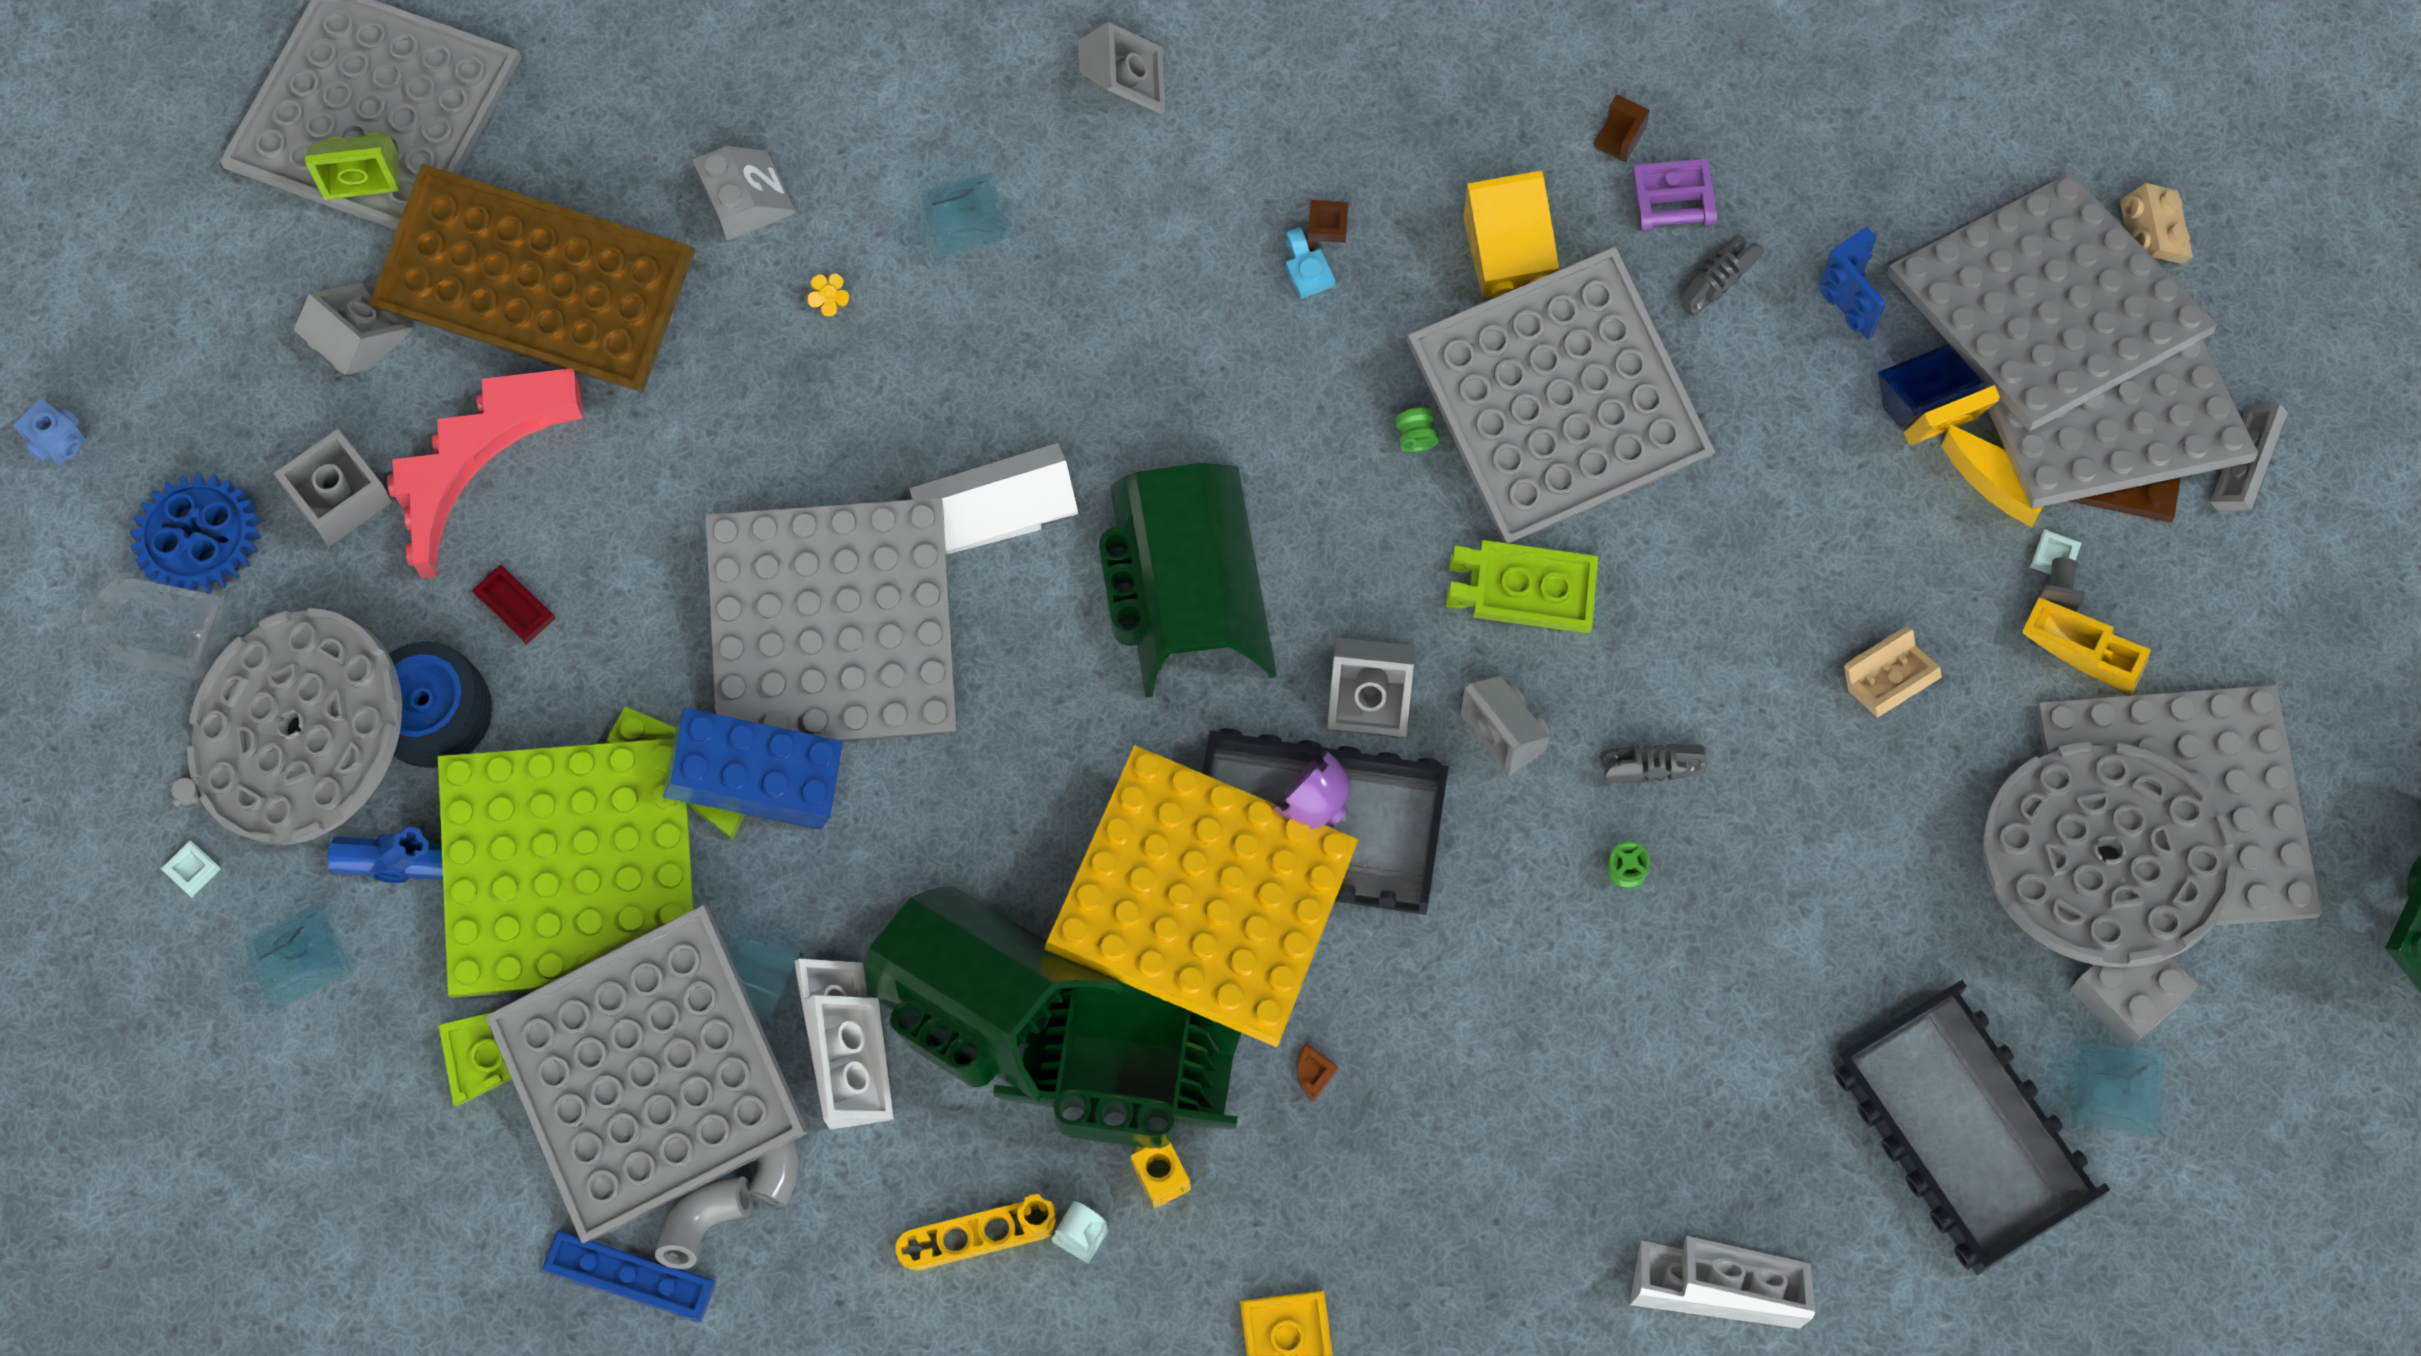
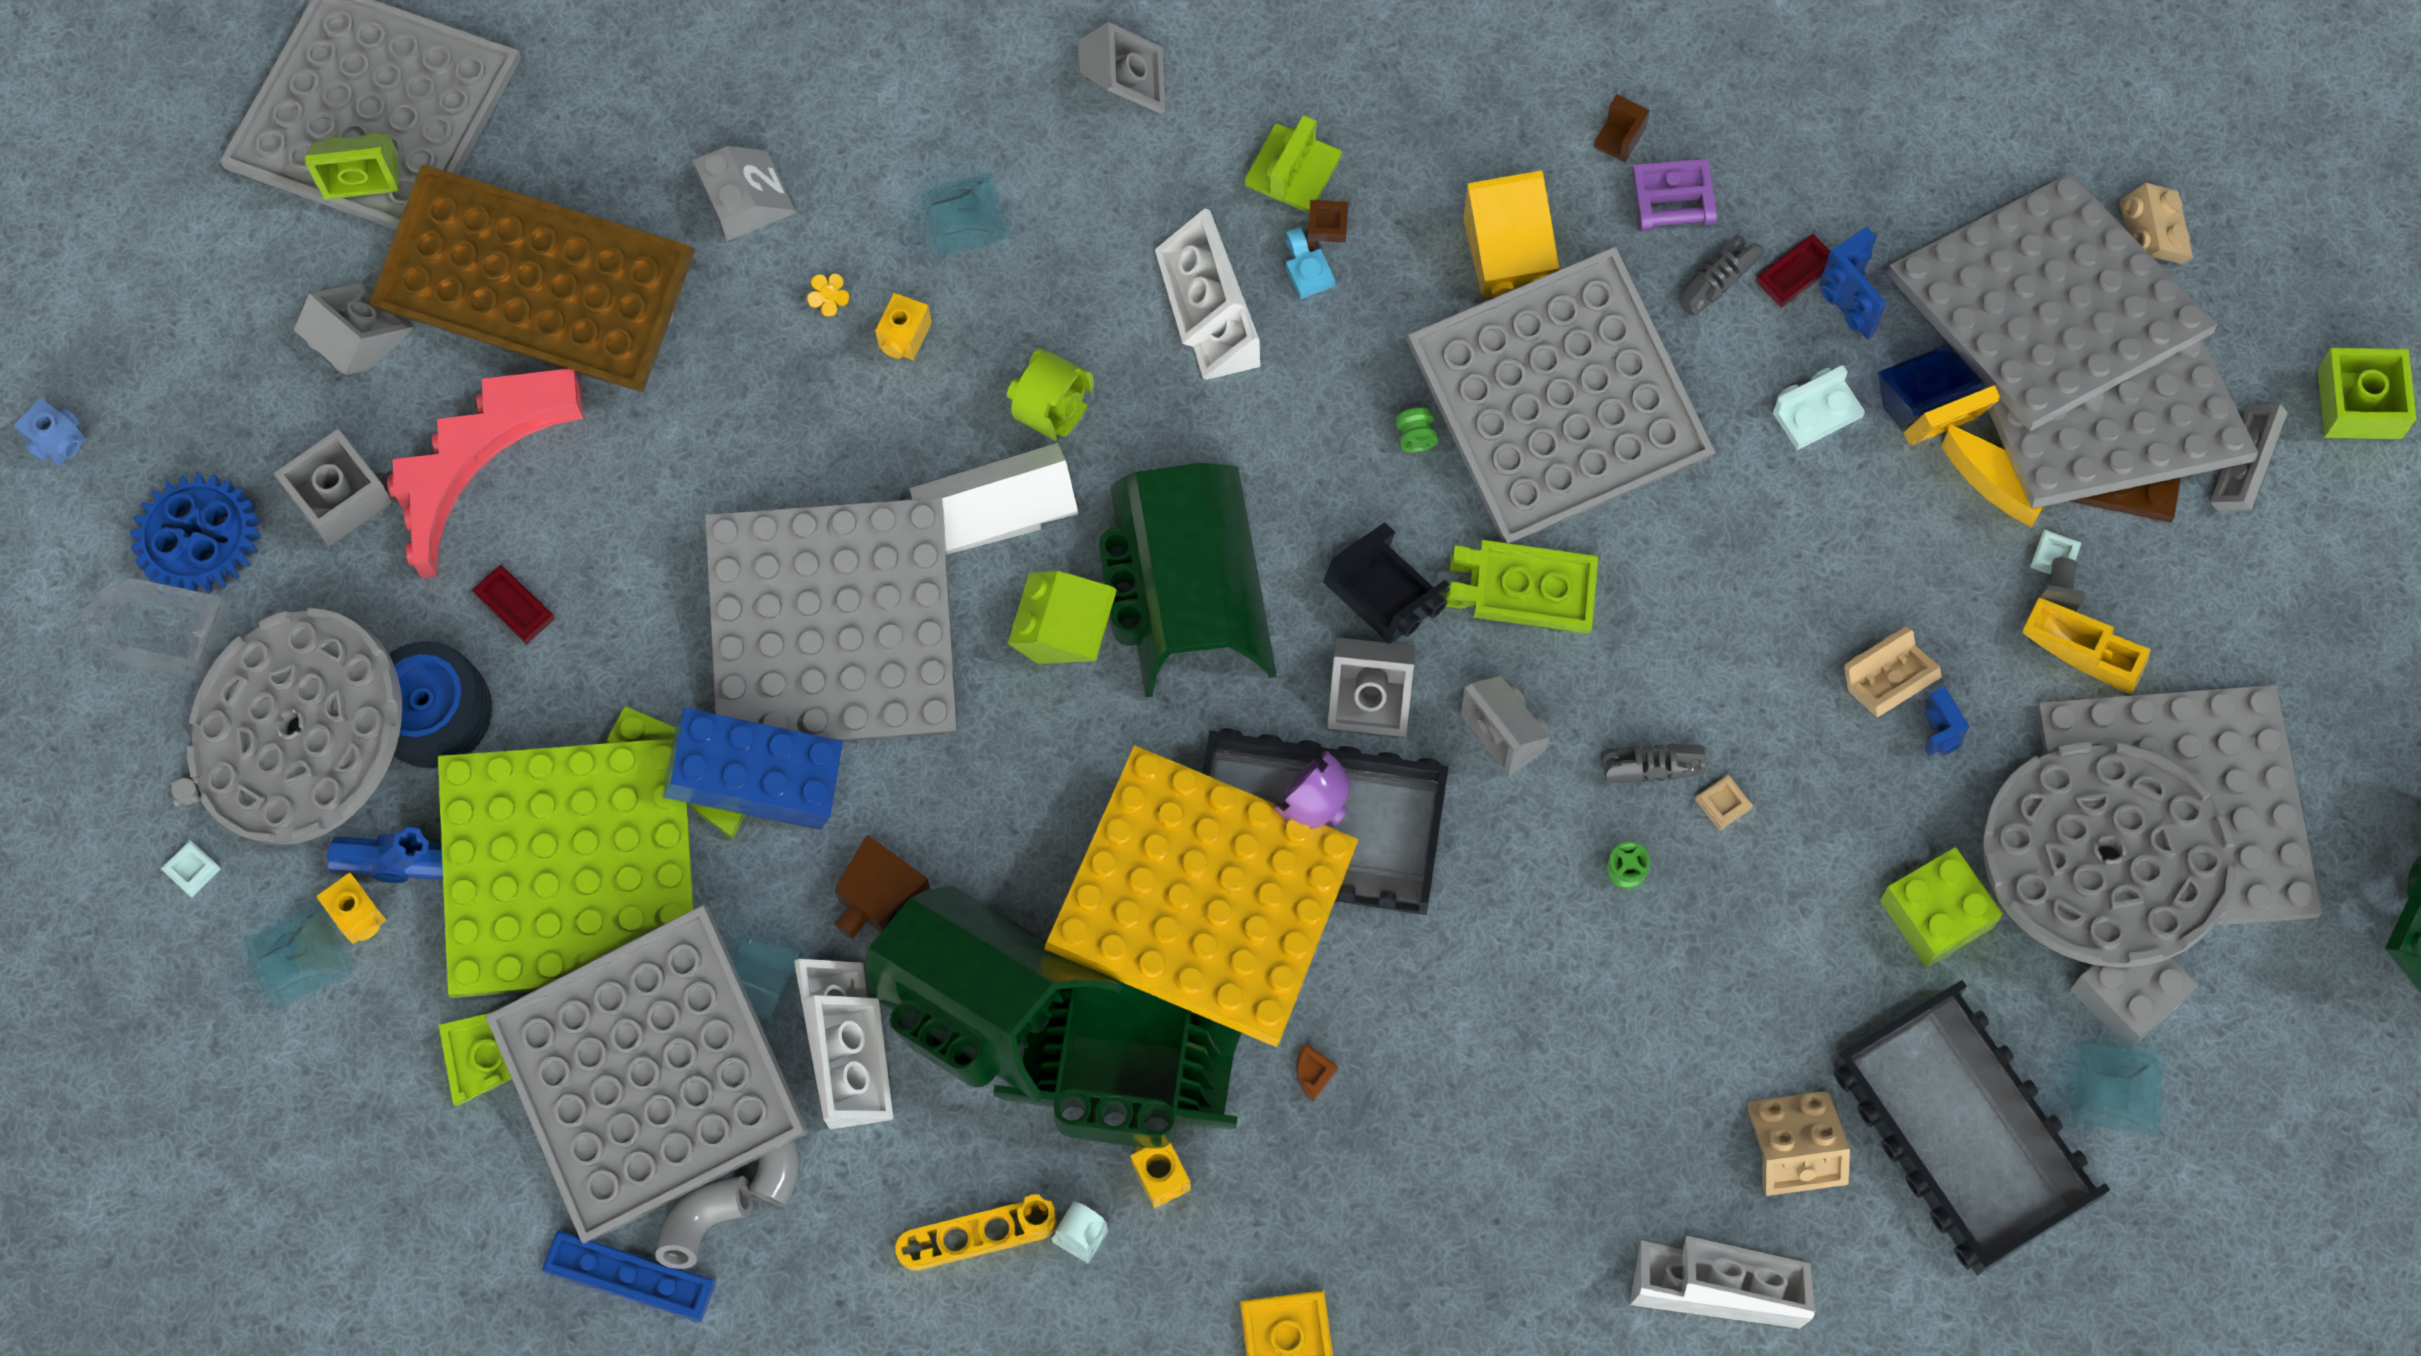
(351, 909): none -> yellow brick
(875, 888): none -> reddish brown torso
(903, 327): none -> yellow brick
(1050, 394): none -> lime brick
(1061, 618): none -> lime slope
(1208, 299): none -> white slope
(1293, 165): none -> lime bracket
(1384, 586): none -> black panel
(1724, 802): none -> tan tile
(1795, 271): none -> dark red tile
(1800, 1143): none -> tan bracket
(1817, 407): none -> light aqua bracket
(1941, 907): none -> lime brick
(1946, 717): none -> blue bracket
(2366, 393): none -> lime brick

